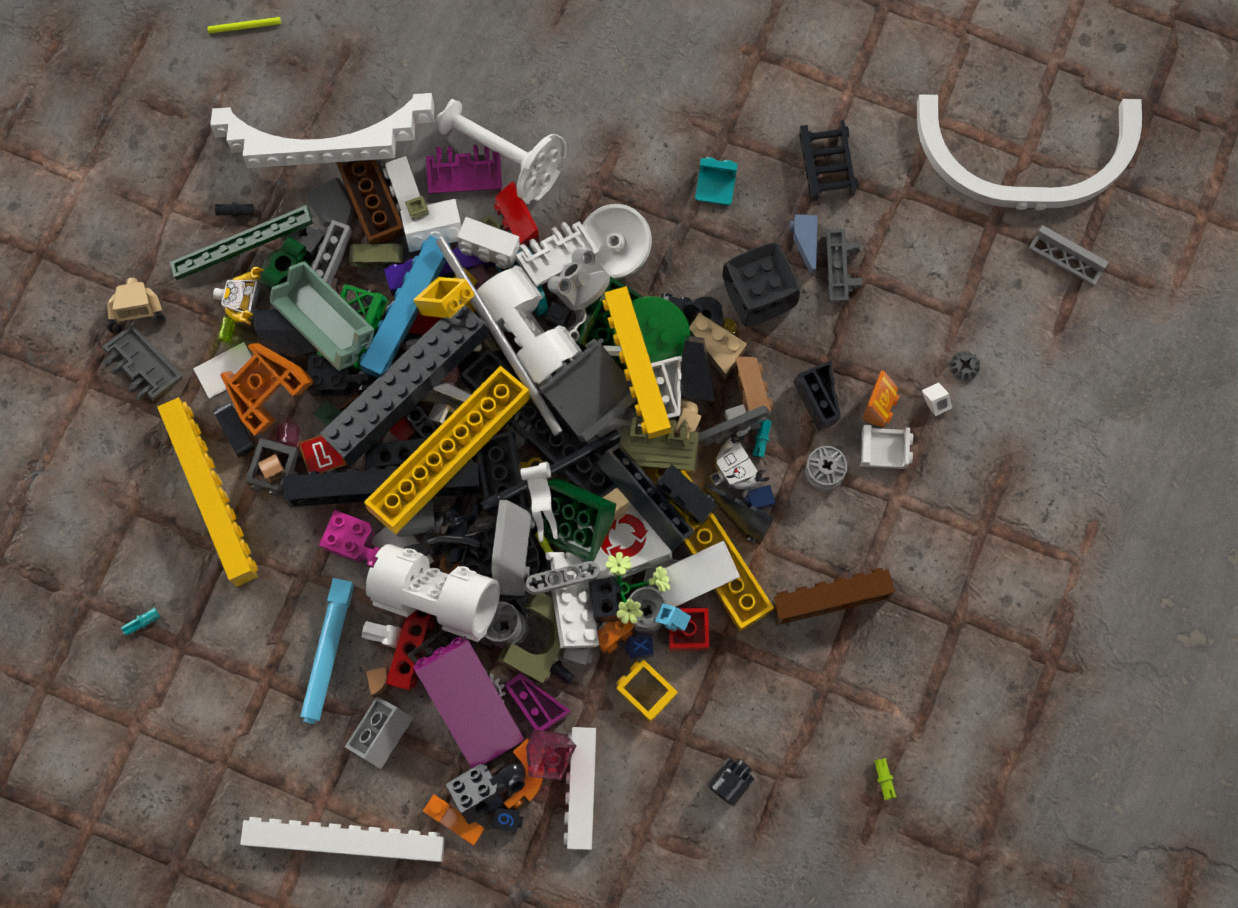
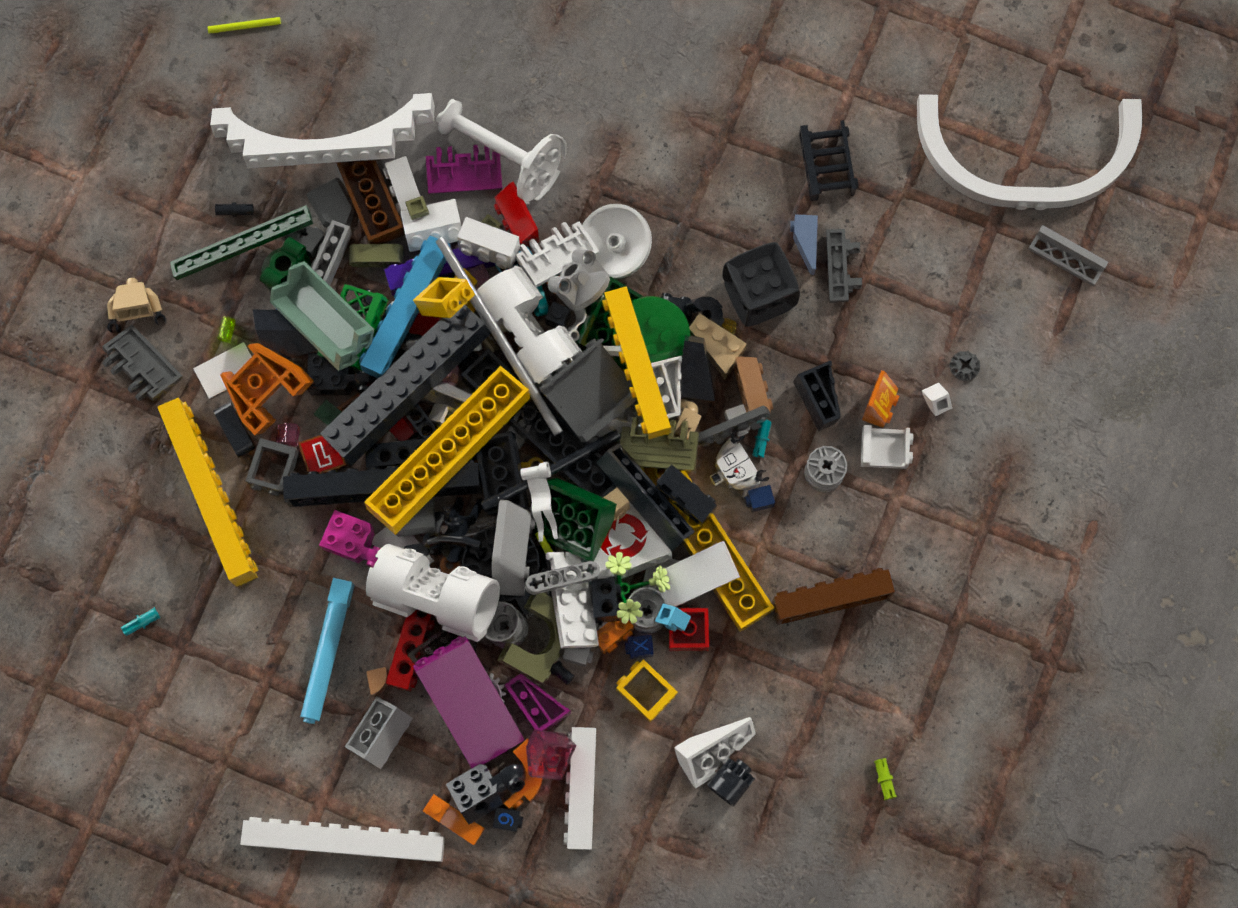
(240, 296): torso -> none
(271, 468): medium nougat brick -> none
(386, 635): white piece -> none
(708, 751): none -> white wedge
(716, 181): teal bracket -> none
(749, 521): black wedge -> none

